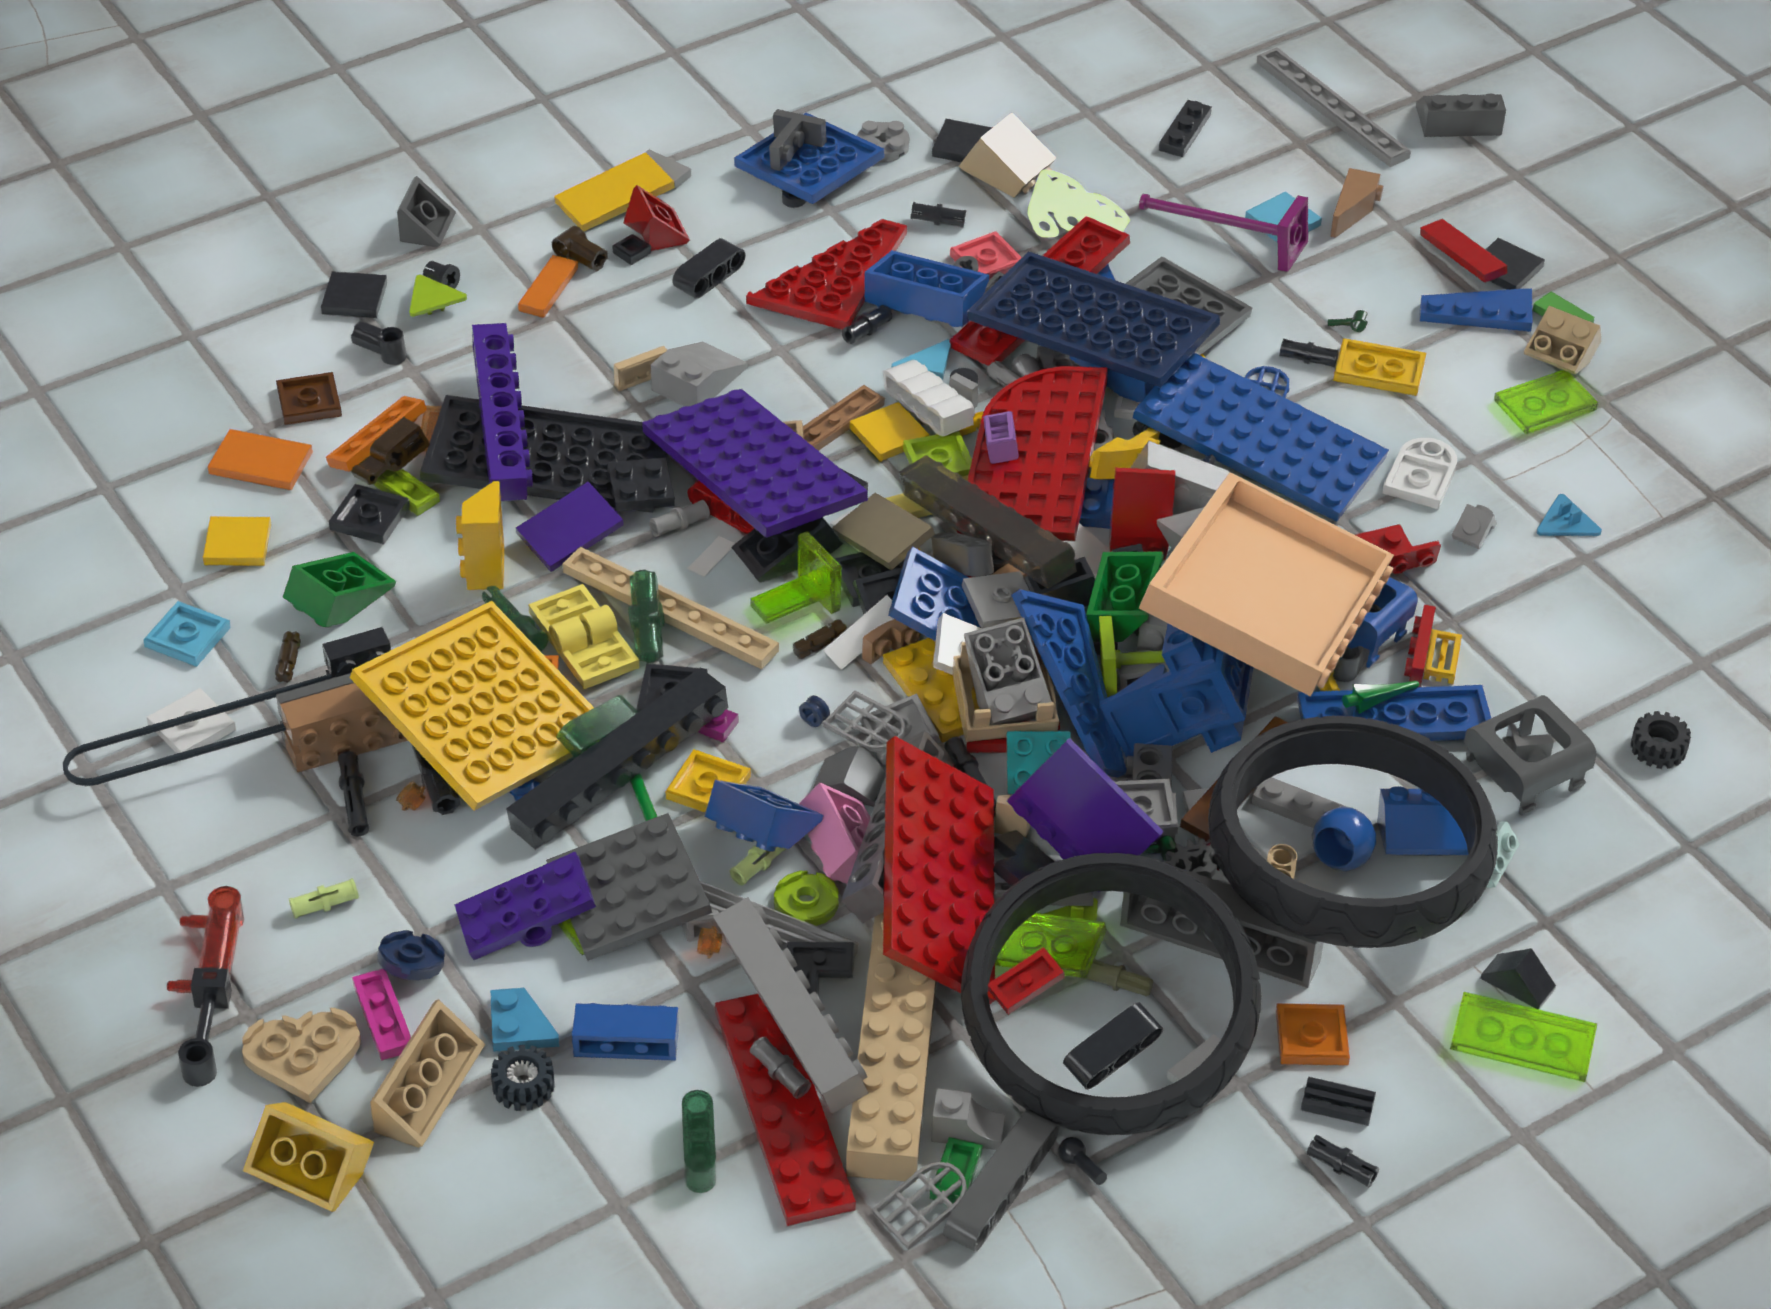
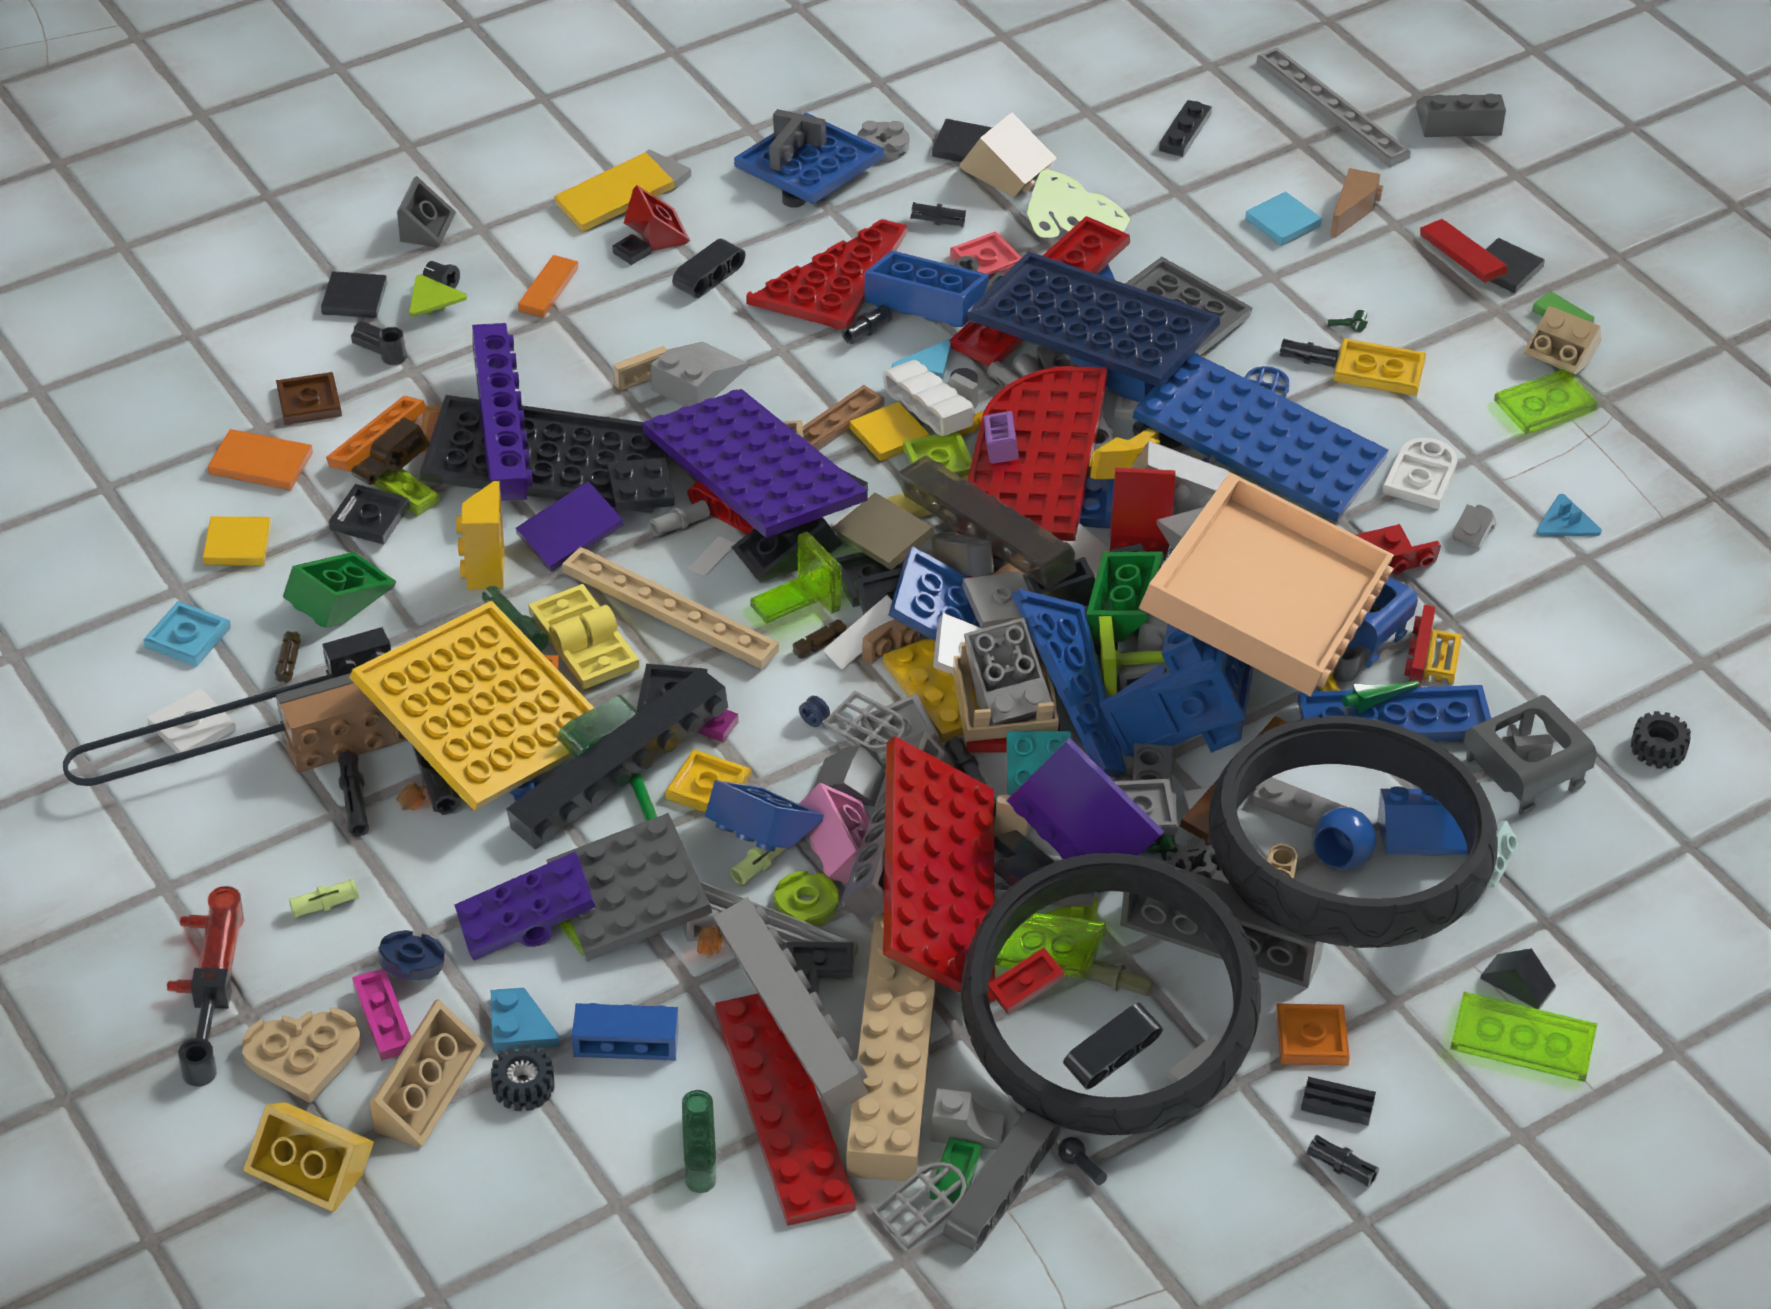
(575, 244): dark brown piece -> none
(646, 616): clear green piece -> none
(780, 1067): flat silver pin -> none
(1290, 231): magenta tile -> none
(1485, 309): blue wing -> none

